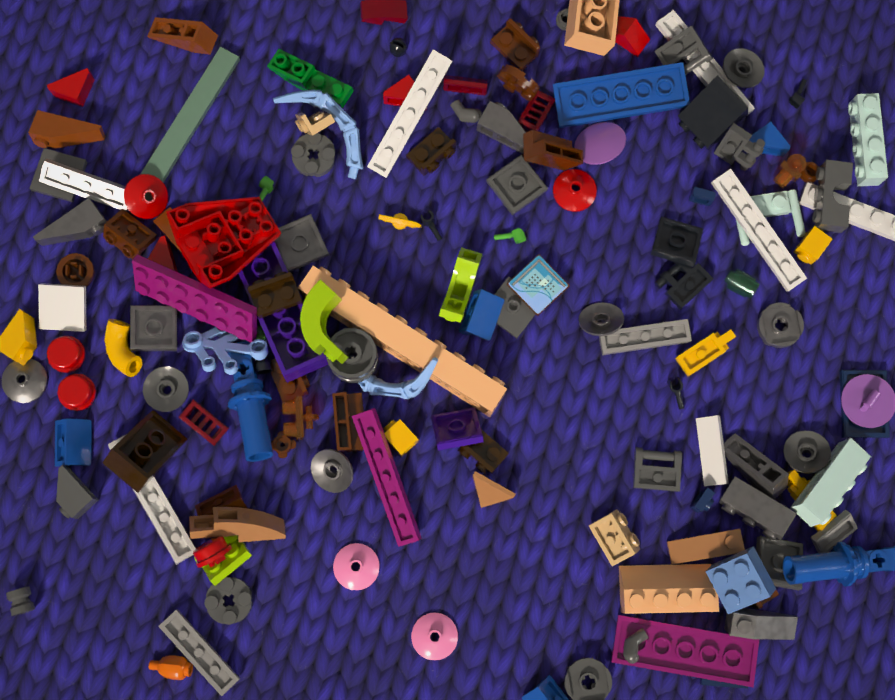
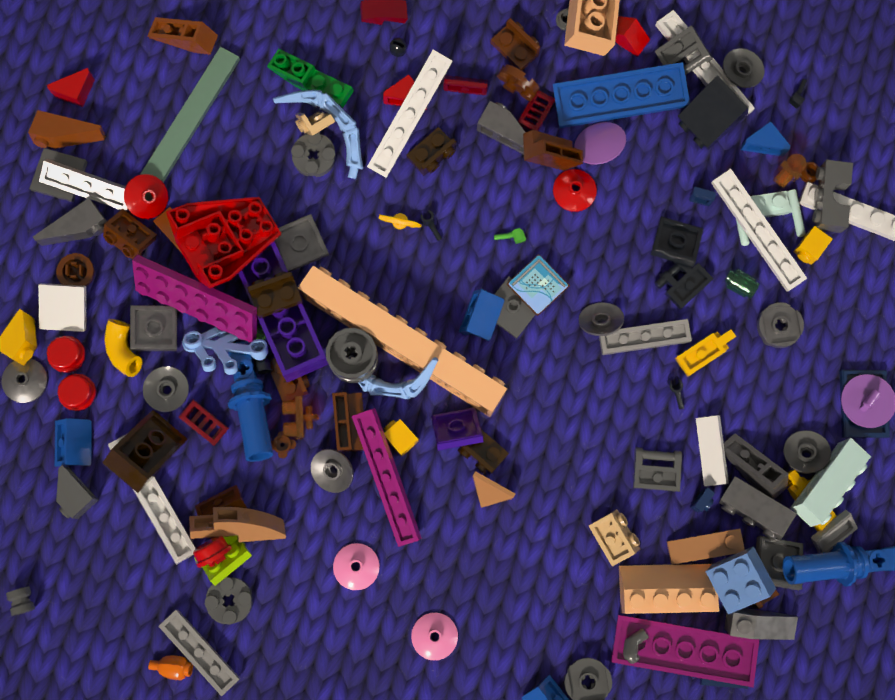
(163, 254): red slope -> none
(267, 186): bright green hand -> none
(313, 319): lime arch -> none
(460, 285): lime arch -> none
(466, 114): dark grey arm -> none
(516, 184): dark grey plate -> none
(734, 142): dark grey plate -> none
(868, 140): light aqua brick -> none

